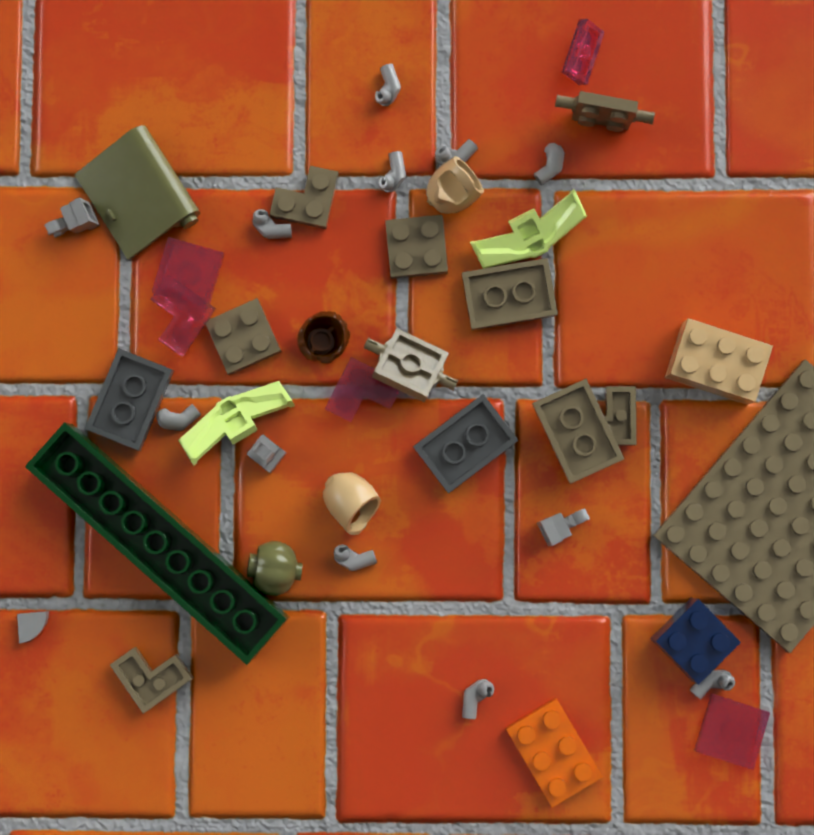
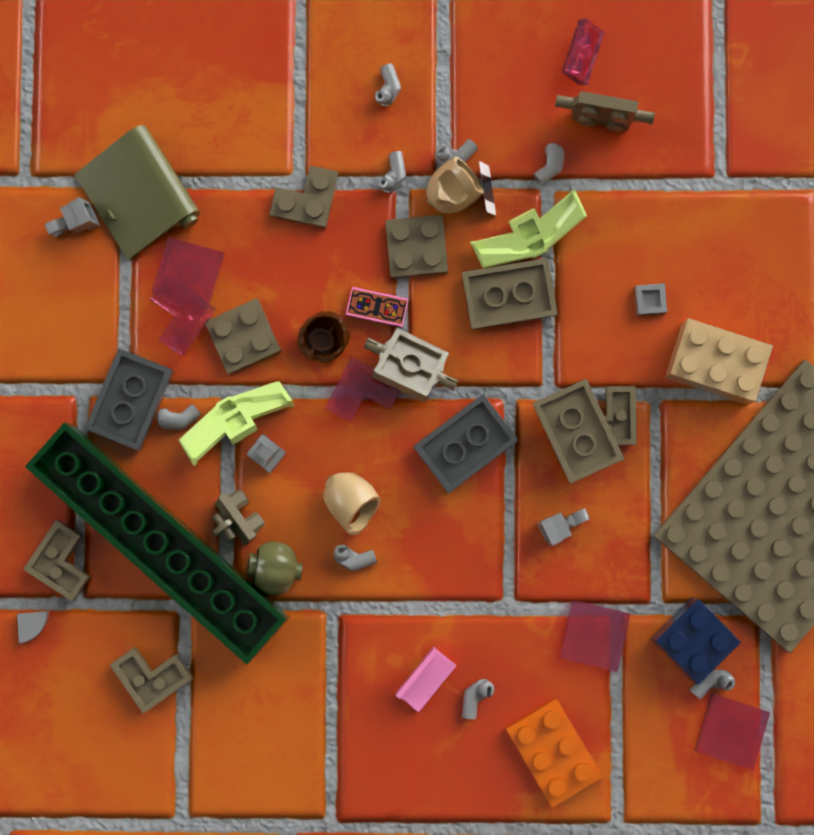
(51, 565): none -> dark tan plate
(229, 507): none -> dark tan hips
(268, 227): light grey arm -> none
(377, 307): none -> tile
(425, 679): none -> bright pink panel
(487, 188): none -> sticker
(594, 635): none -> clear pink tile
(650, 299): none -> light grey tile

